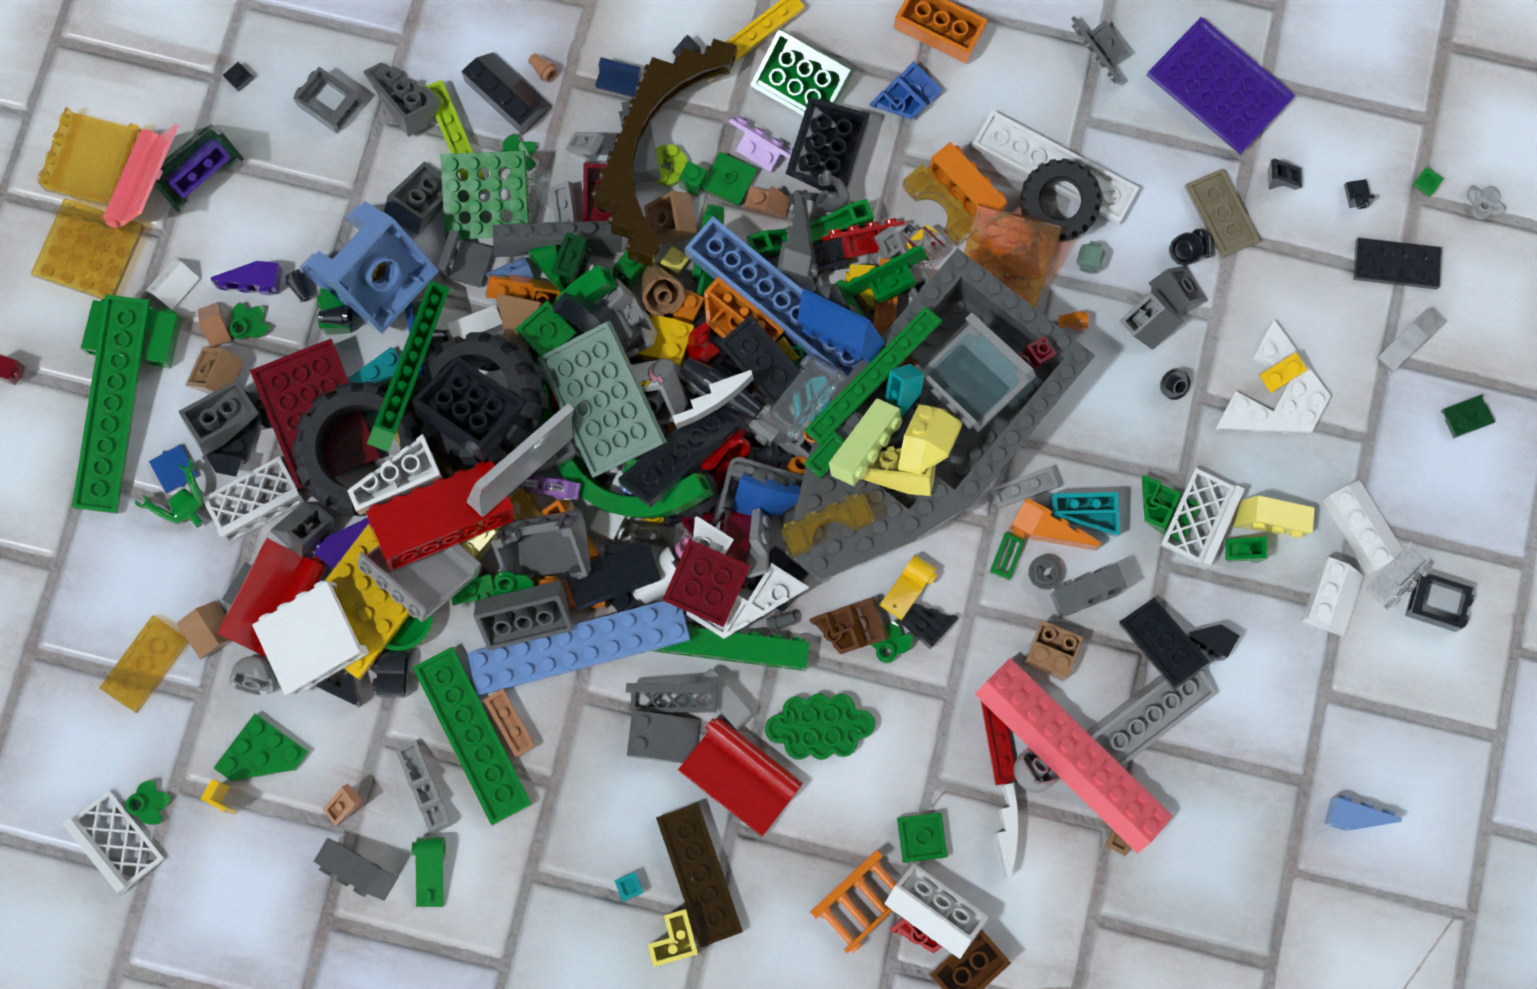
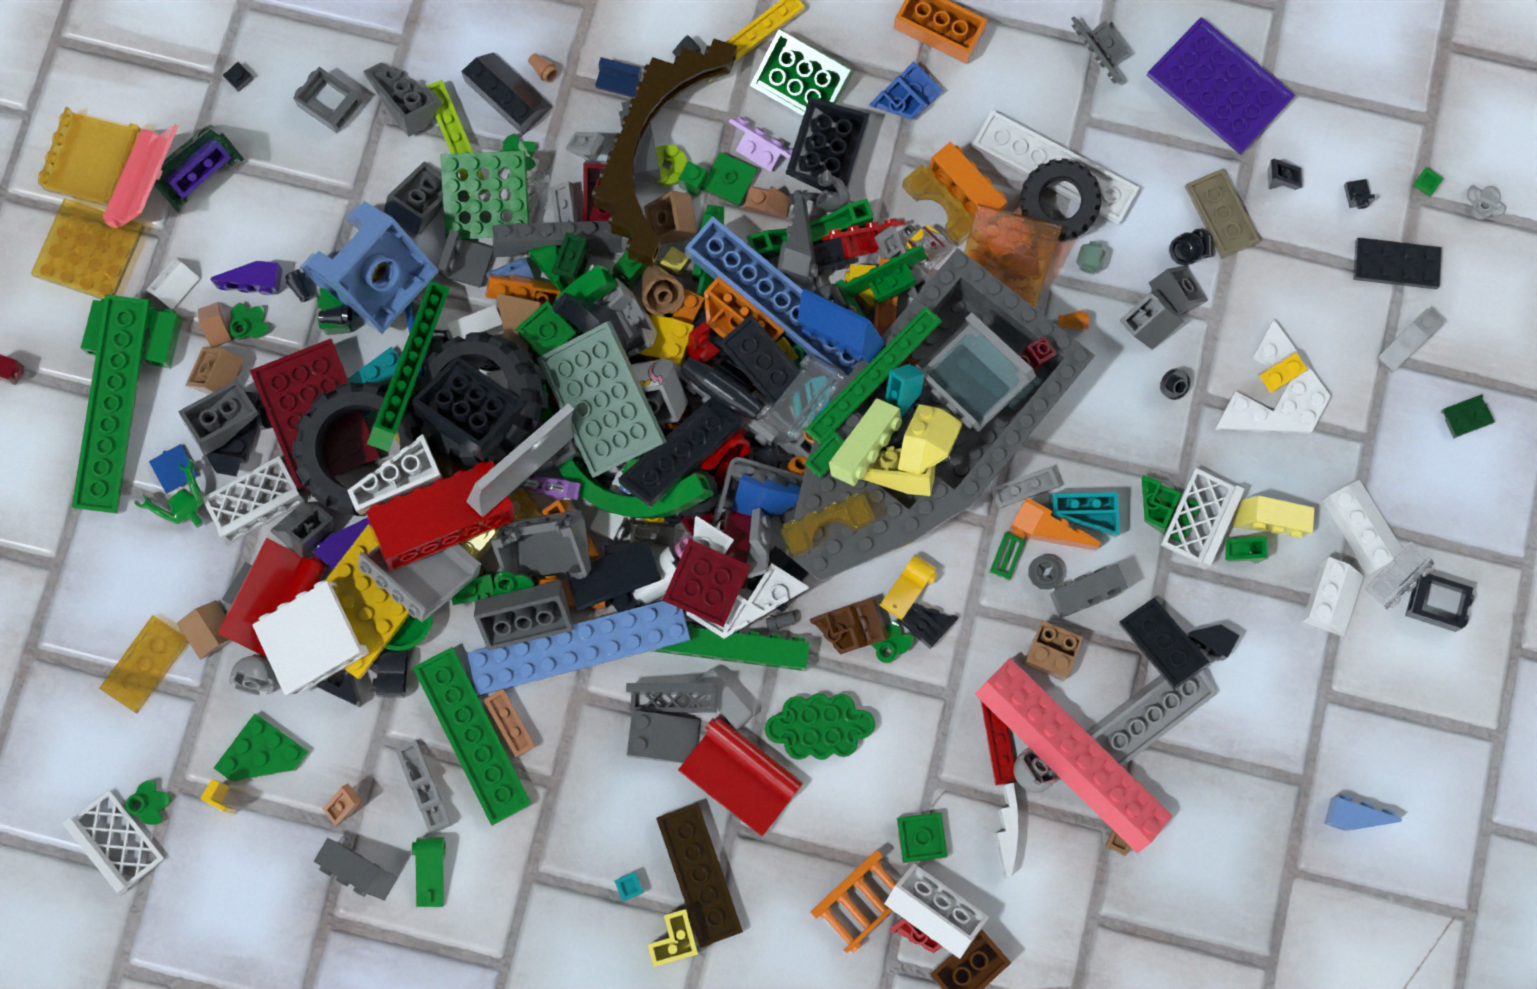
(720, 394): white slope -> none

